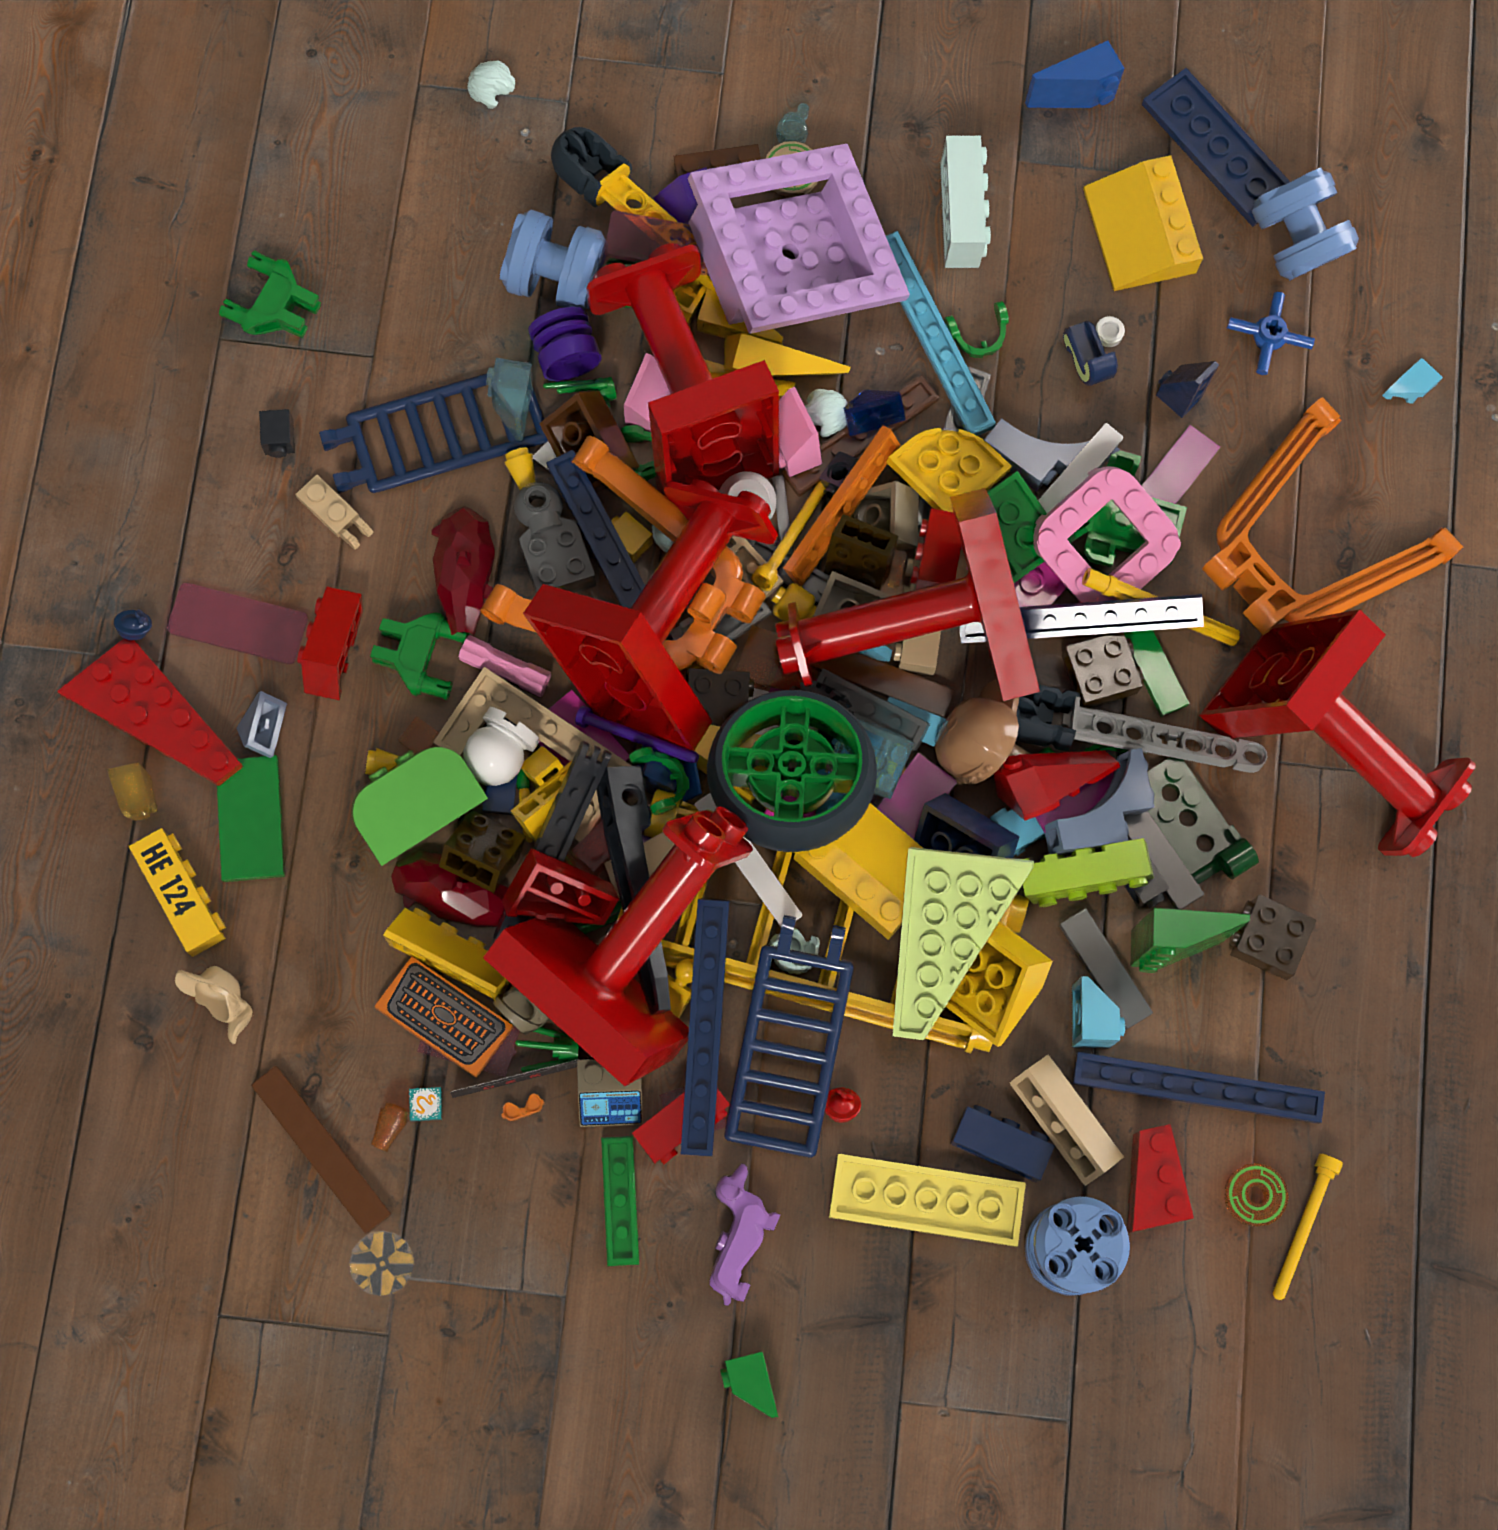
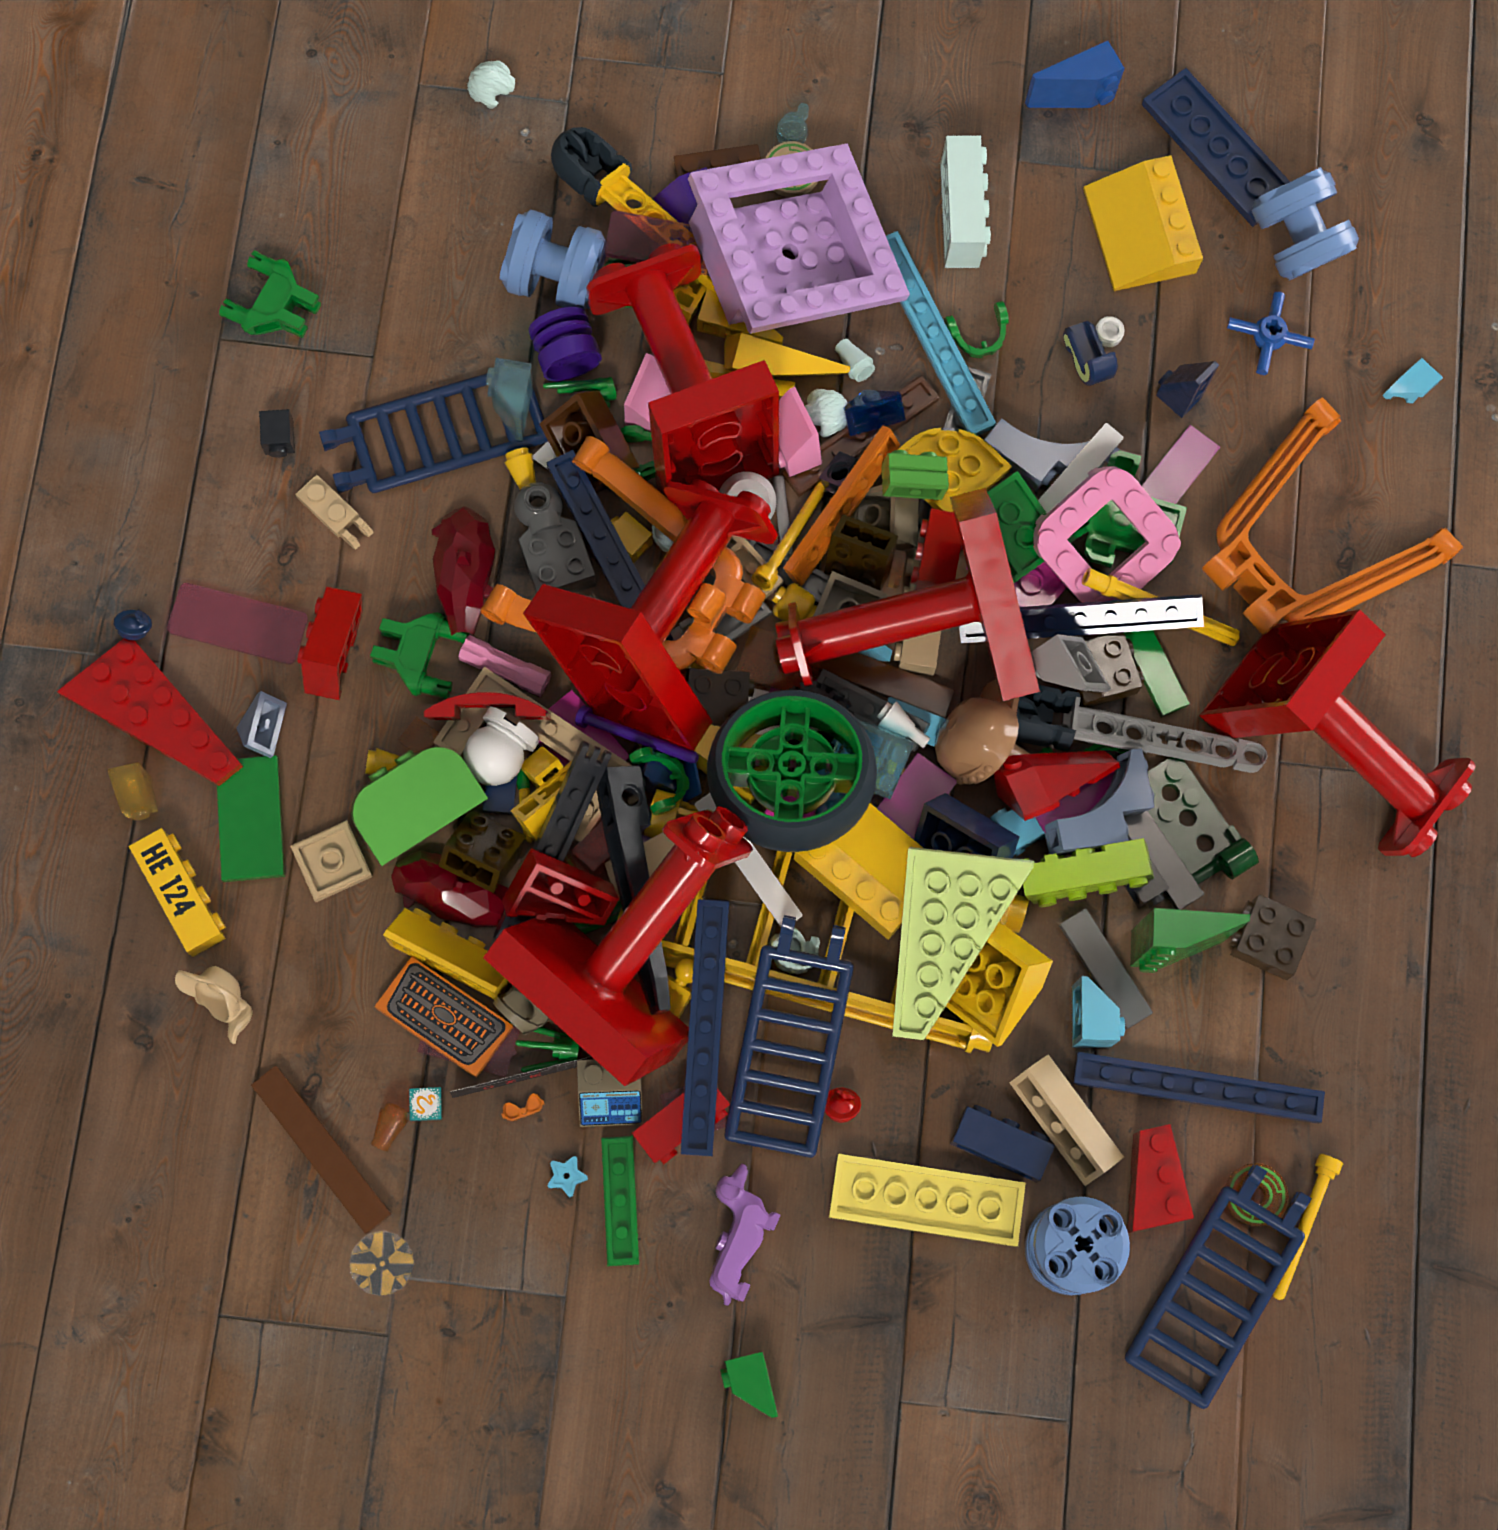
(331, 861): none -> tan tile
(451, 708): none -> red slope
(558, 1180): none -> medium azure plate
(860, 363): none -> light aqua cone
(897, 721): none -> white cone
(914, 475): none -> bright green brick
(1068, 663): none -> light grey slope
(1249, 1317): none -> dark blue bar

